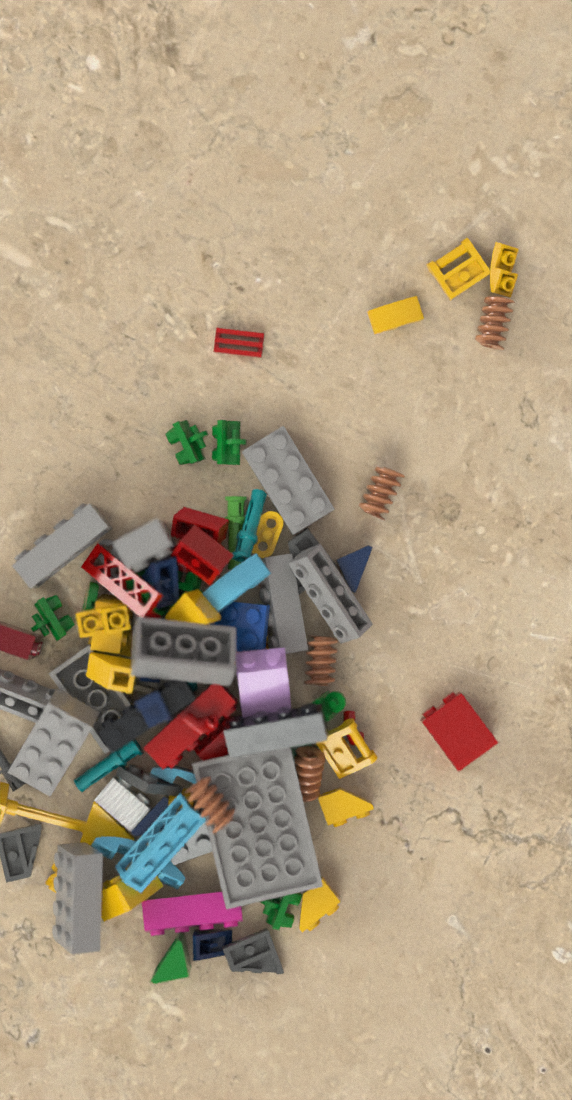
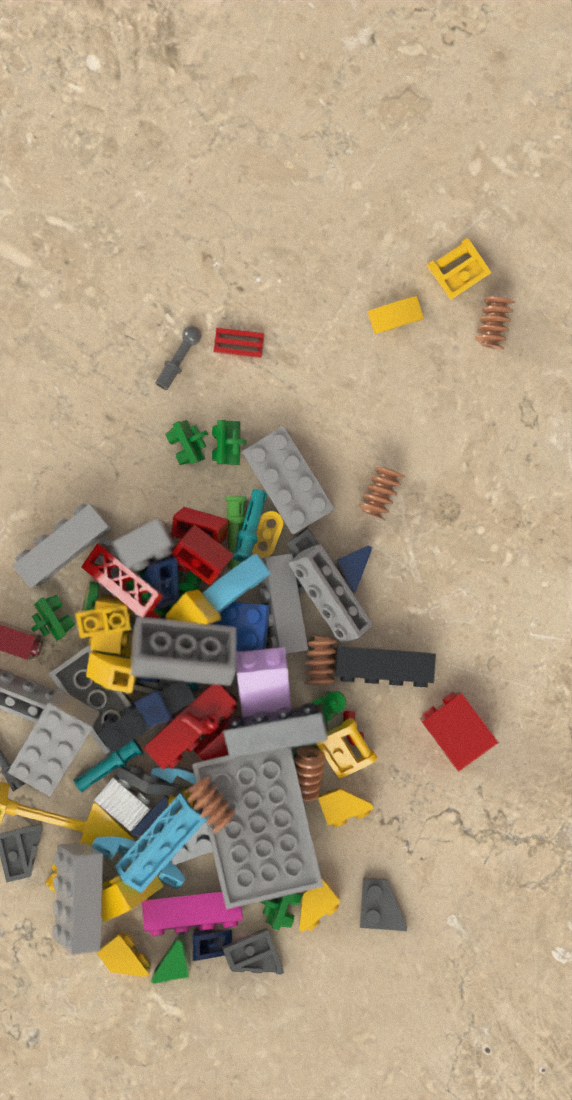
(122, 957): none -> yellow slope
(190, 336): none -> dark grey pin
(380, 907): none -> dark grey wing
(385, 665): none -> black brick
(501, 276): yellow slope -> none

